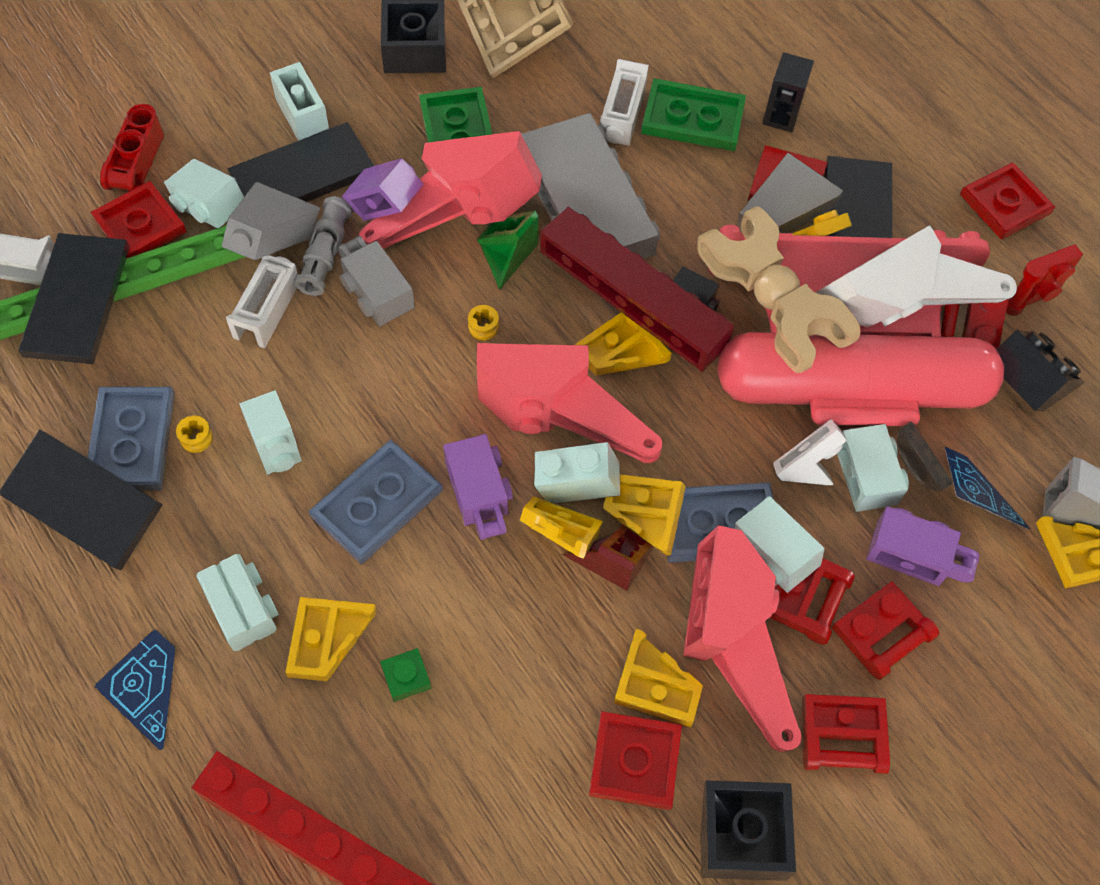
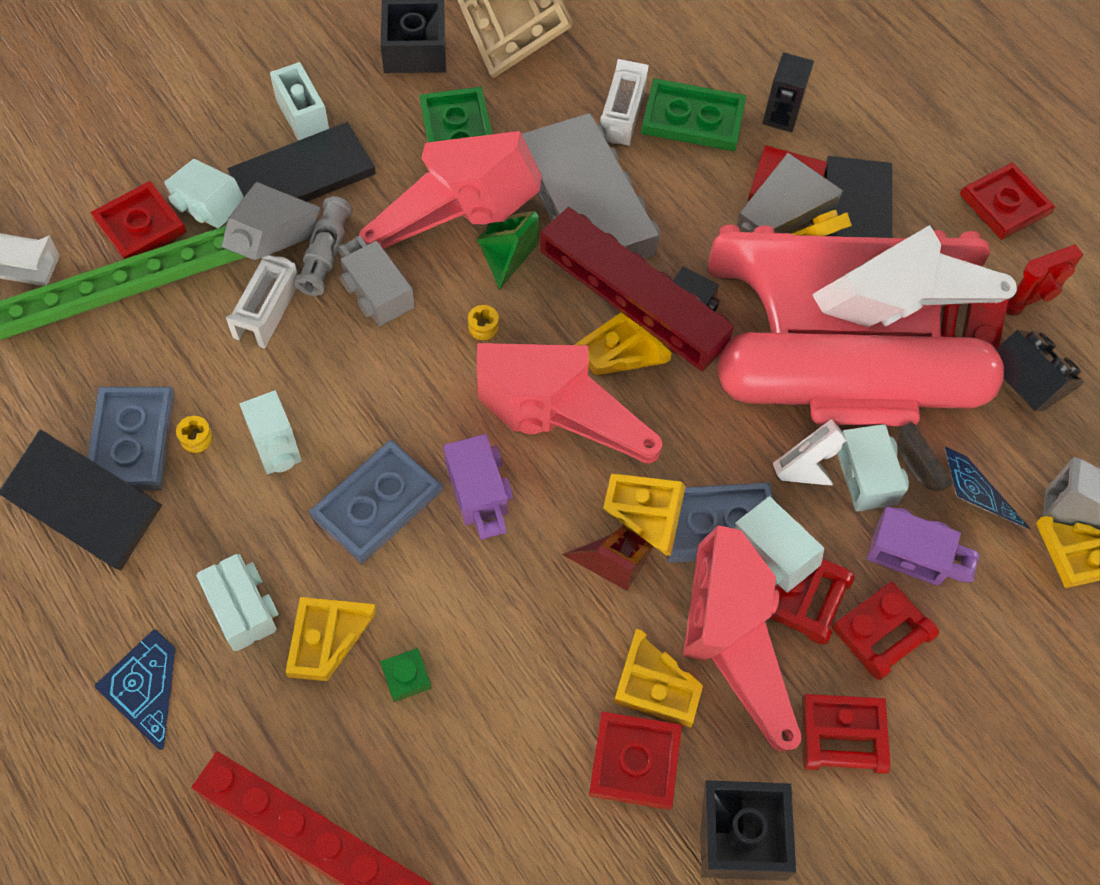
(74, 299): black tile -> none
(133, 149): red piece -> none
(383, 189): medium lavender brick -> none
(561, 525): yellow wing -> none
(577, 473): light aqua brick -> none
(796, 309): tan piece -> none

